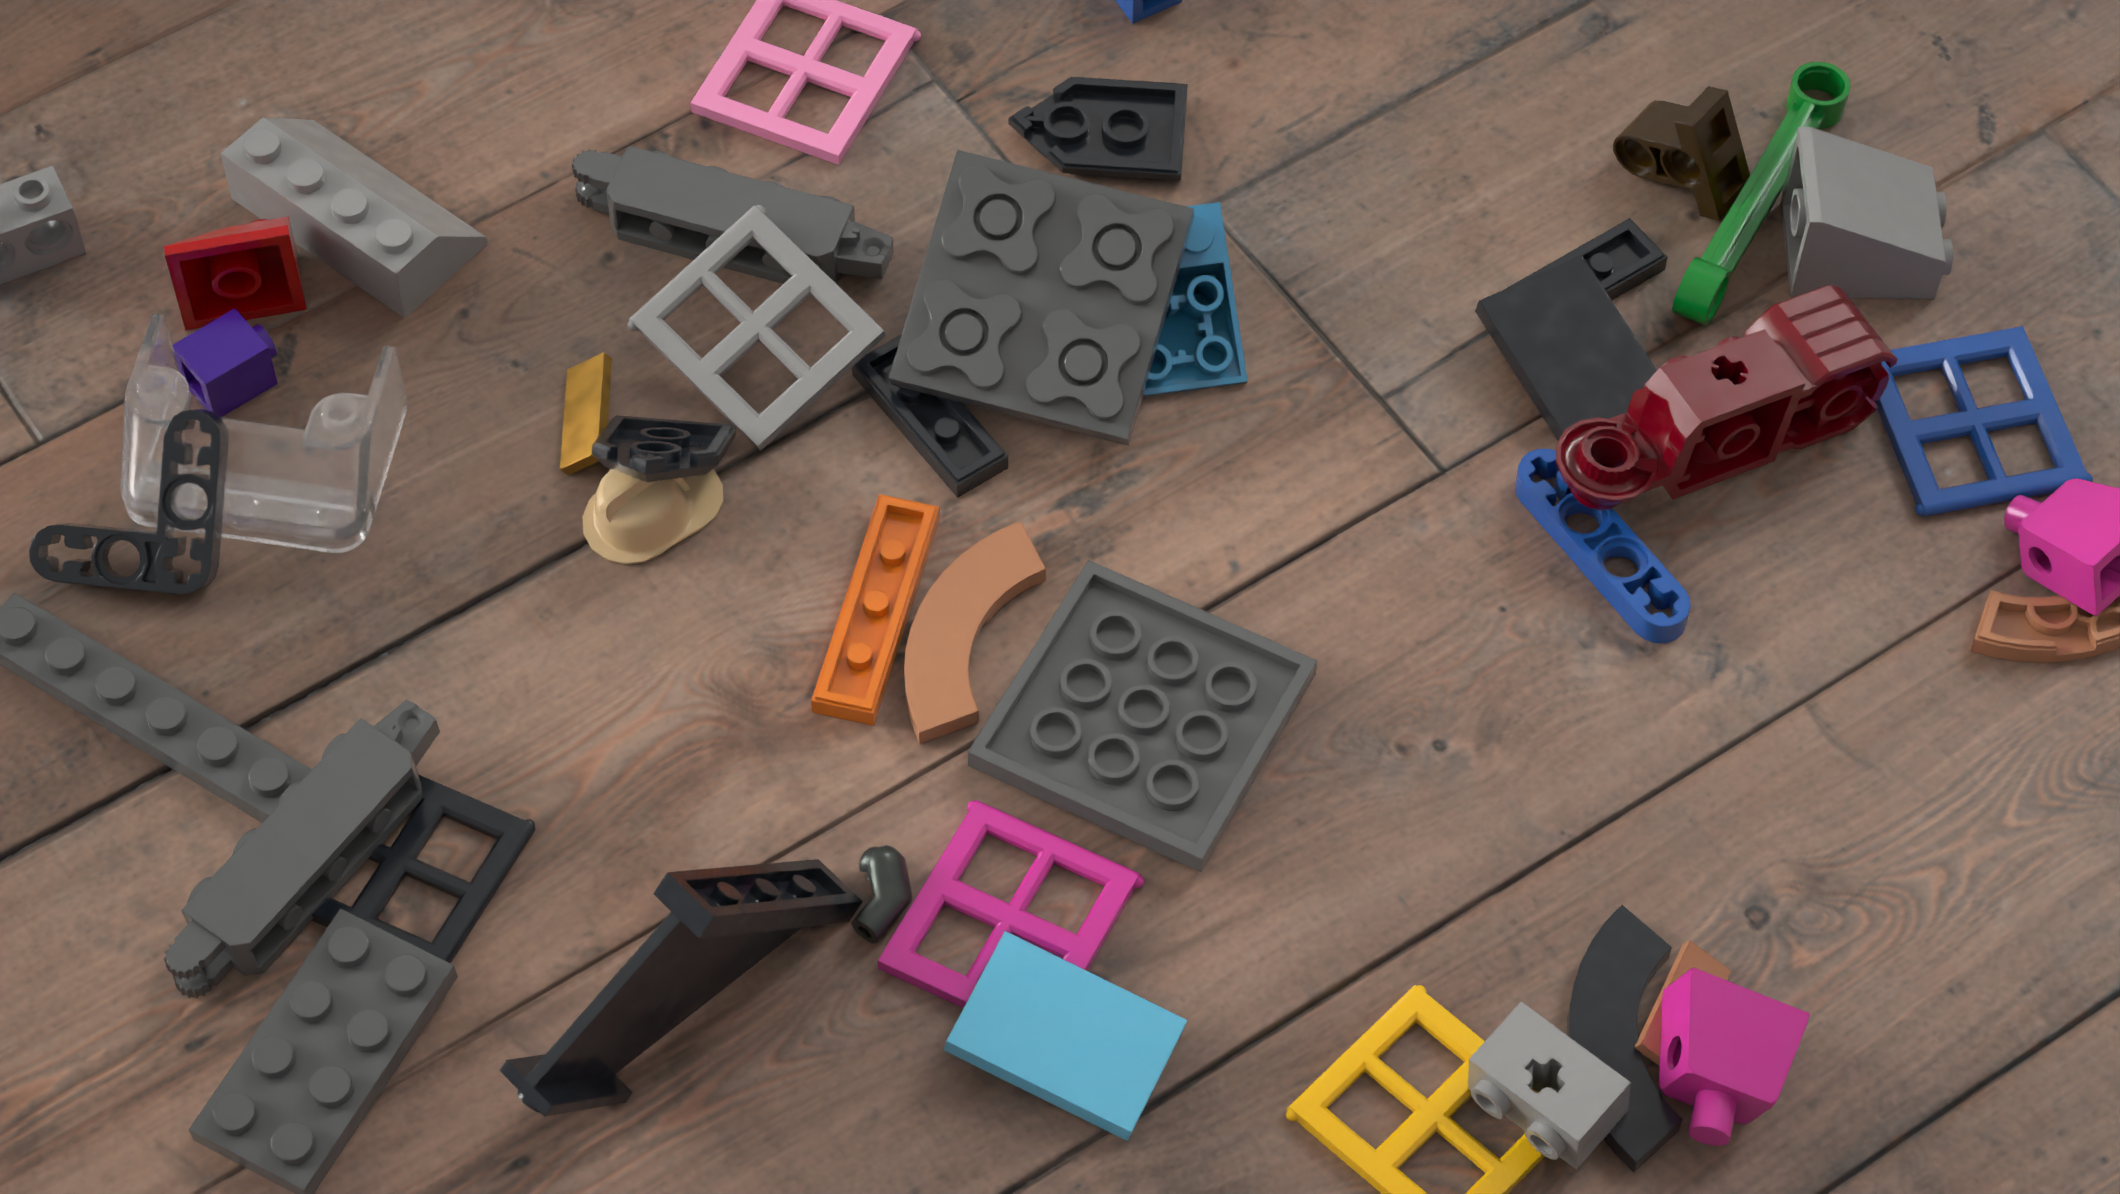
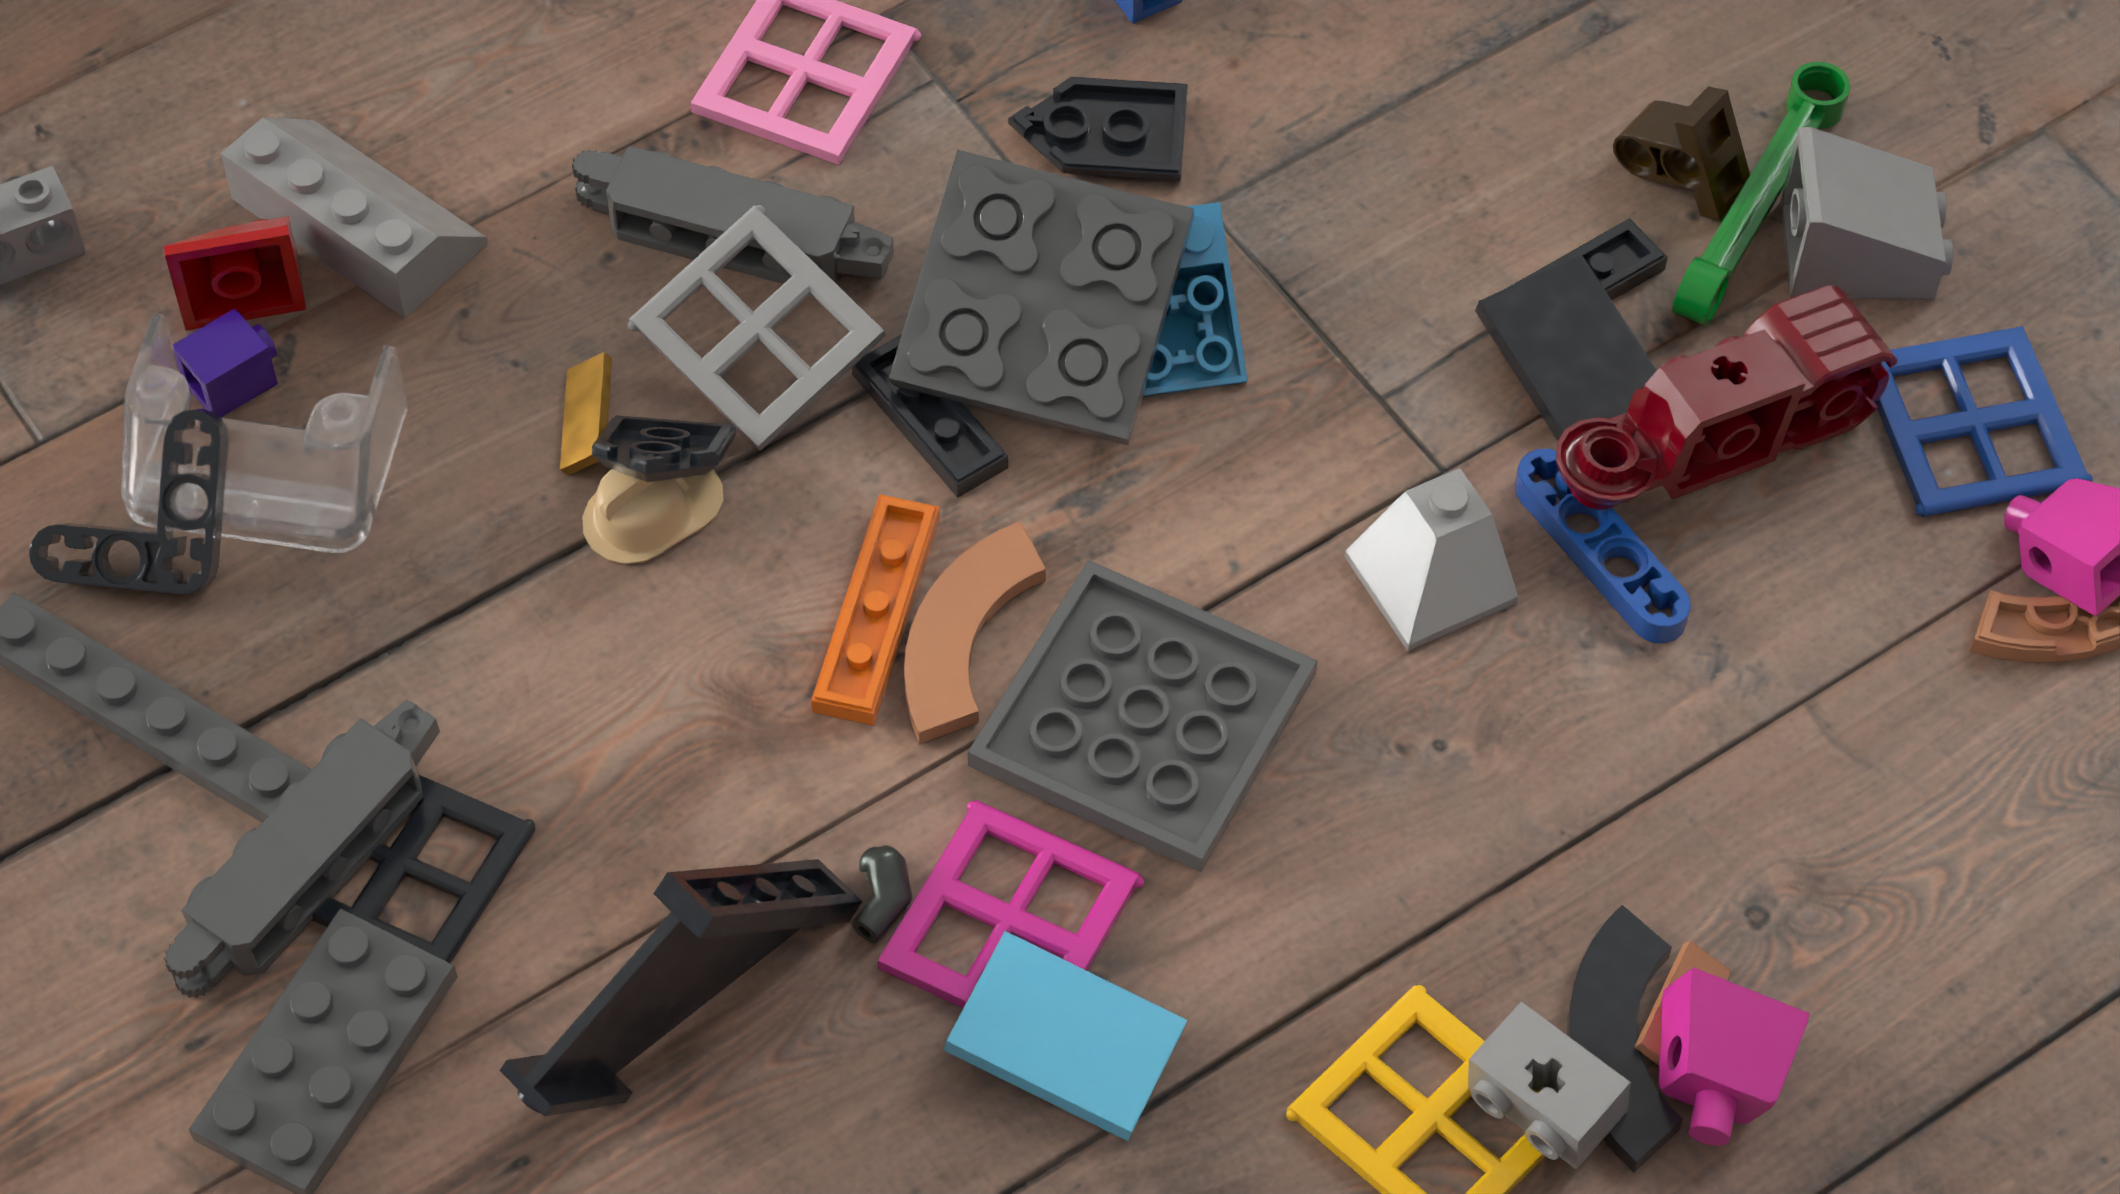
(1434, 561): none -> light grey slope

